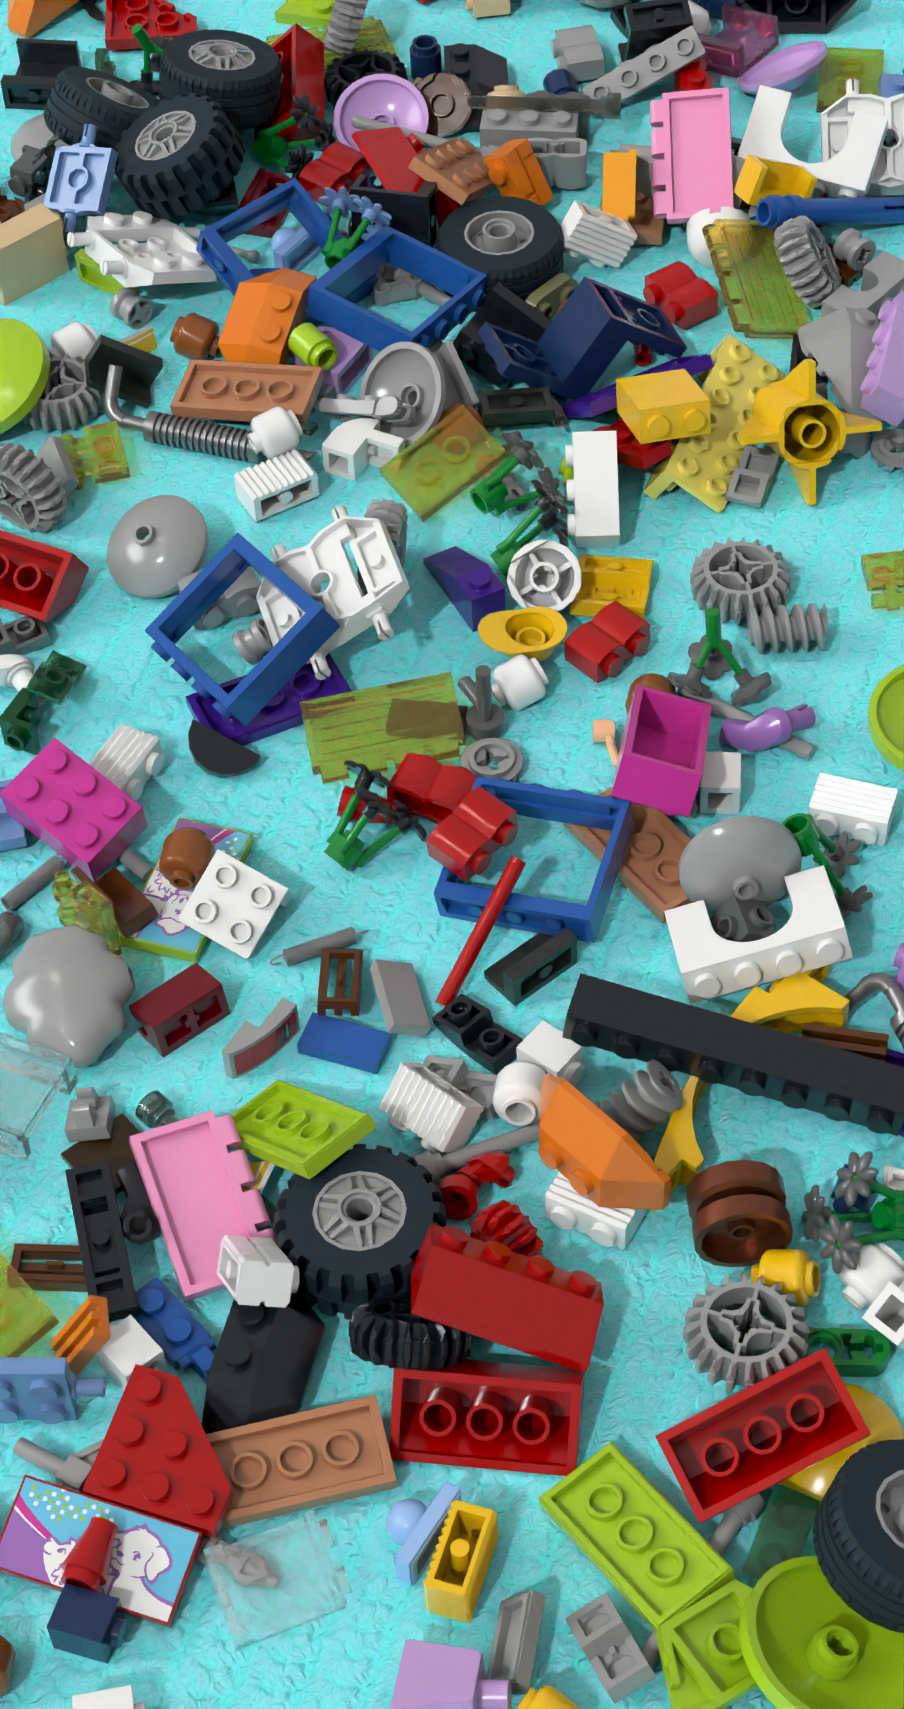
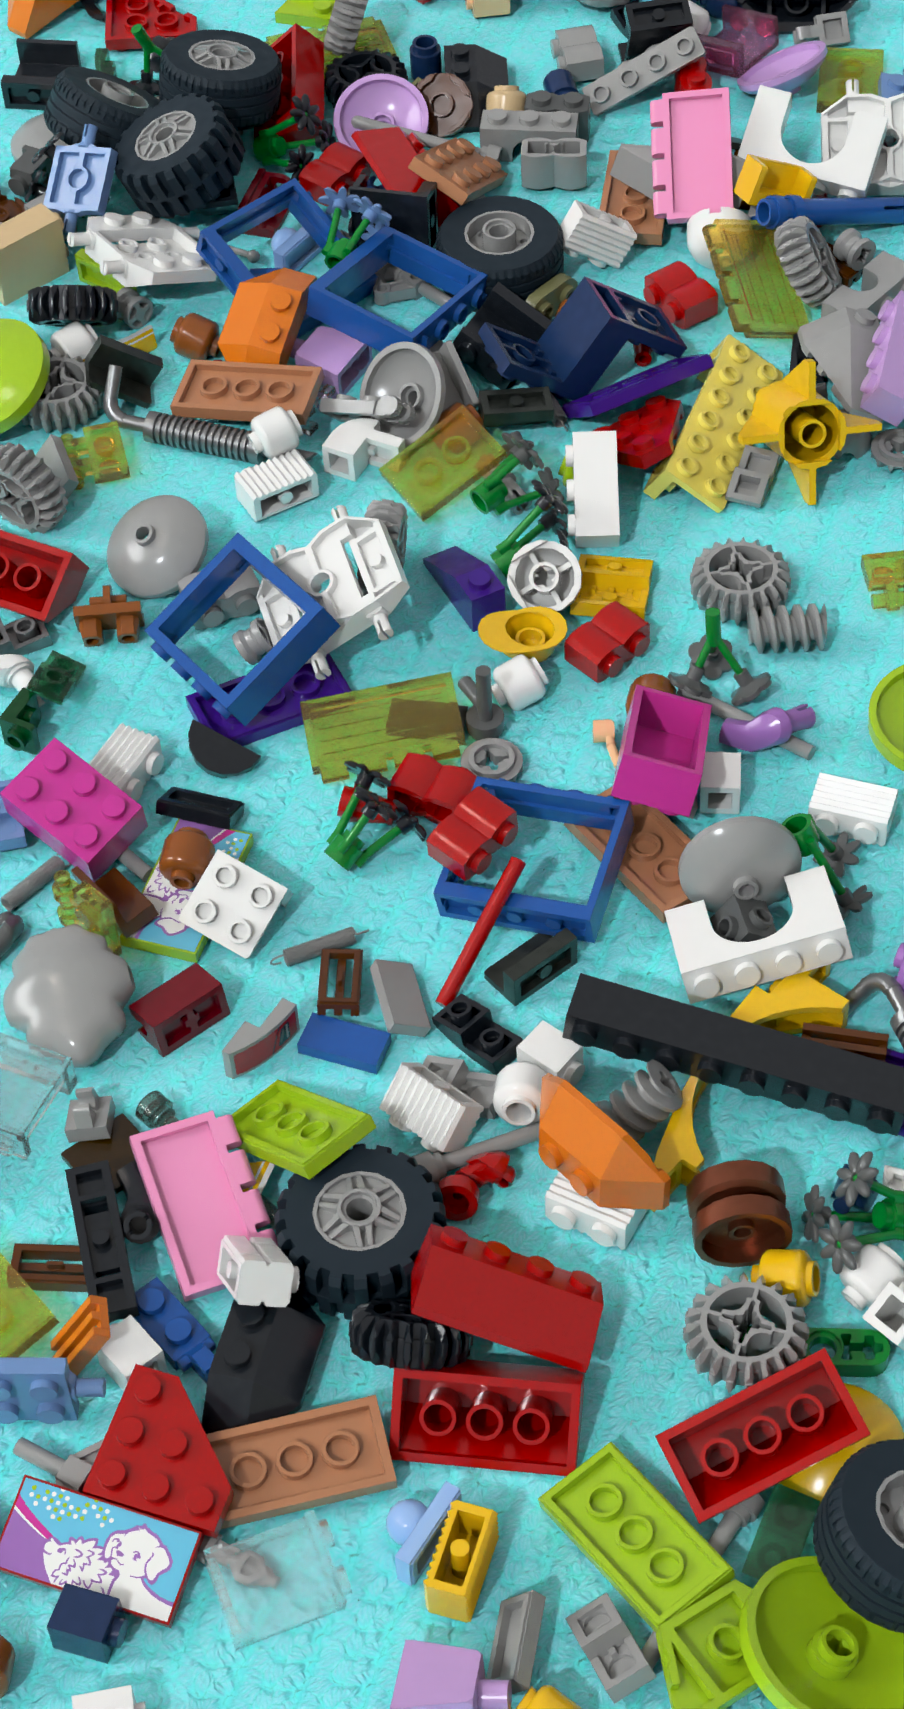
(69, 303): none -> black gear
(91, 1556): red cone -> none
(109, 613): none -> dark orange hips
(200, 808): none -> black tile
(312, 346): lime brick -> none
(508, 1226): red gear -> none
(518, 173): orange brick -> none
(607, 105): clear smoke piece -> none
(620, 184): light orange panel -> none
(663, 406): yellow brick -> none
(828, 27): none -> light grey plate

